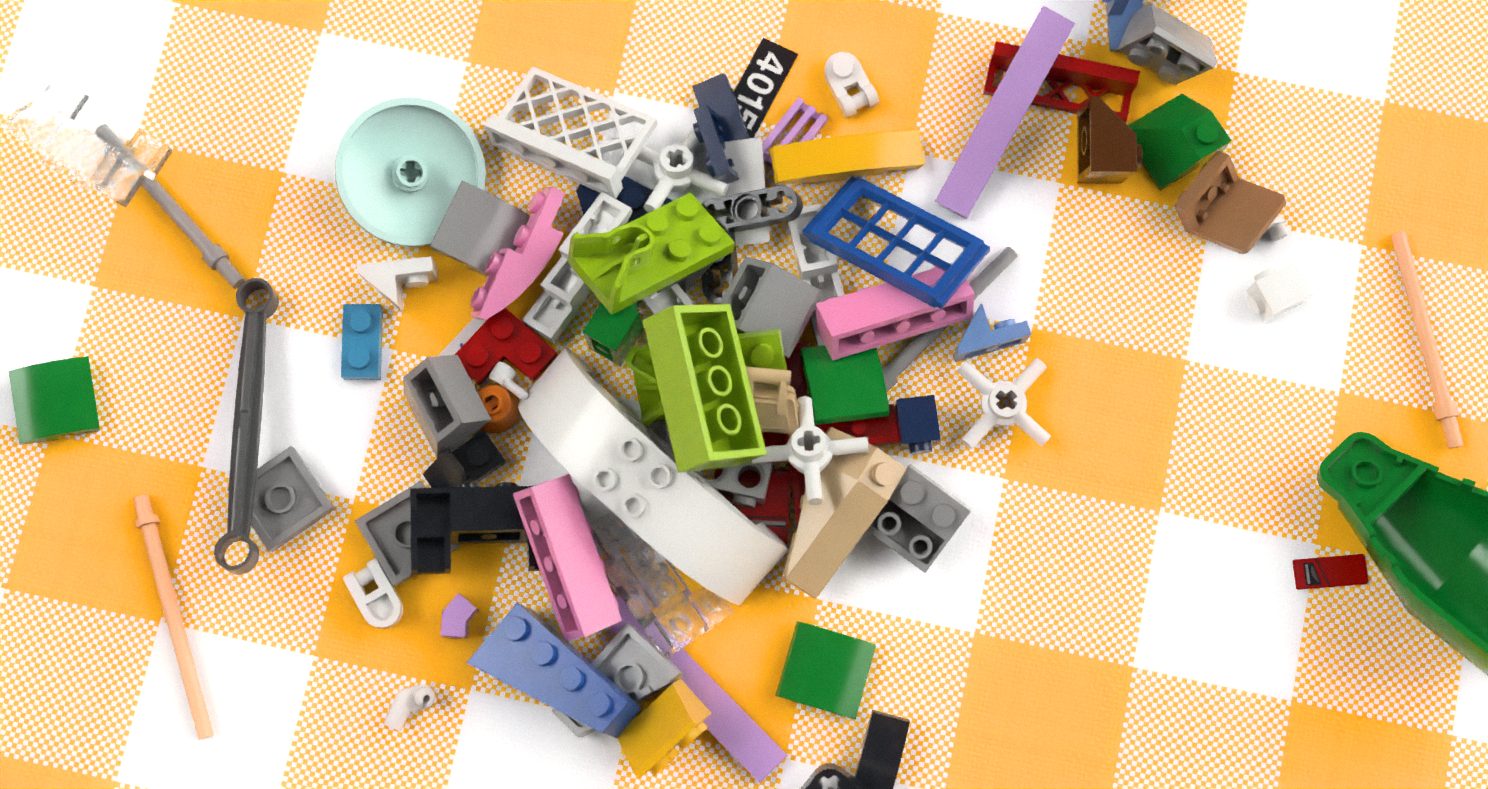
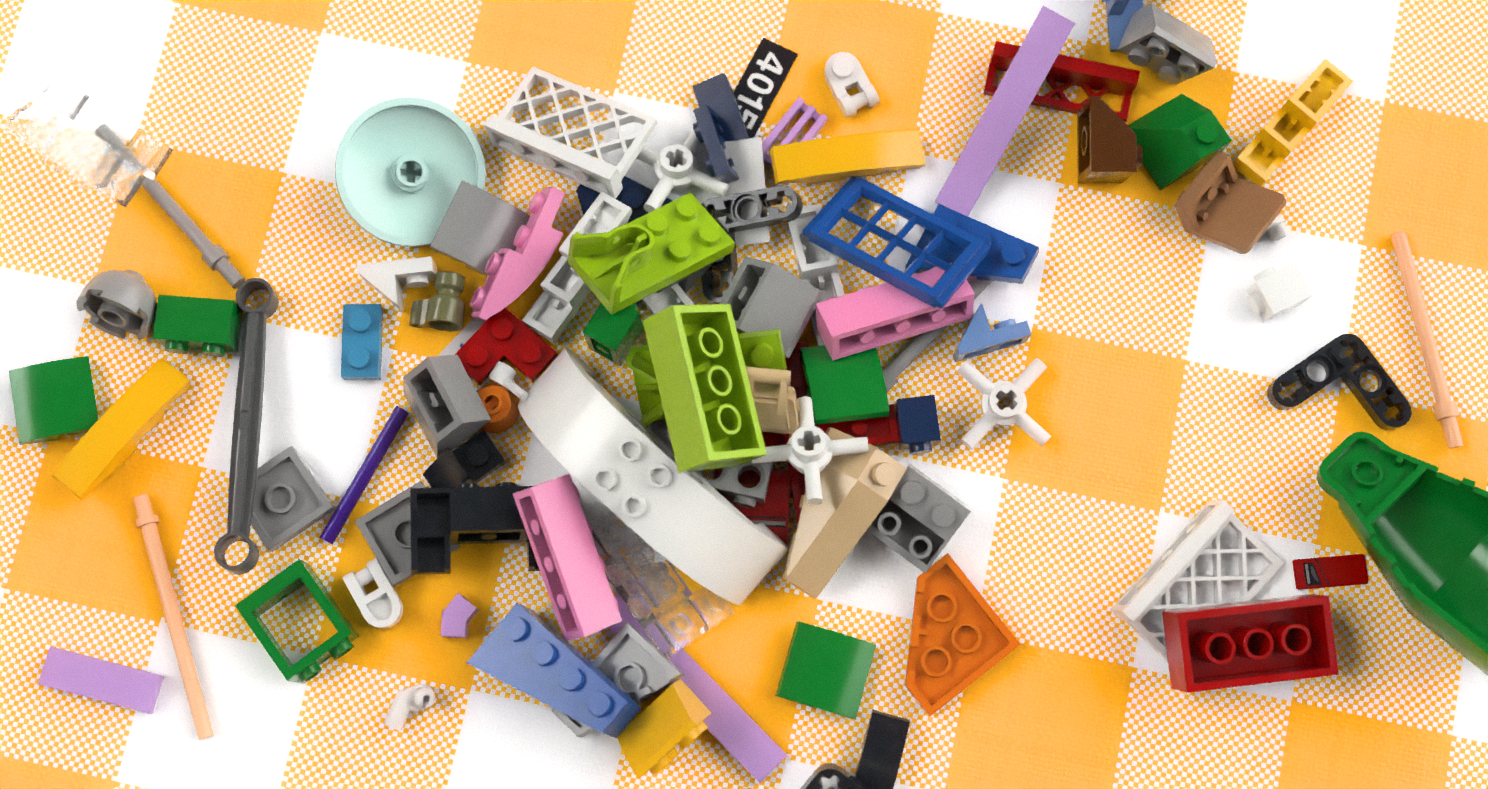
(101, 680): none -> lavender tile
(119, 303): none -> light grey cylinder
(120, 428): none -> yellow slope
(197, 324): none -> green brick
(278, 589): none -> green window
(364, 475): none -> dark purple bar
(444, 309): none -> olive piece
(951, 636): none -> orange plate
(1008, 255): none -> blue wing
(1181, 556): none -> white fence
(1250, 643): none -> red brick
(1292, 122): none -> yellow slope
(1337, 367): none -> black beam

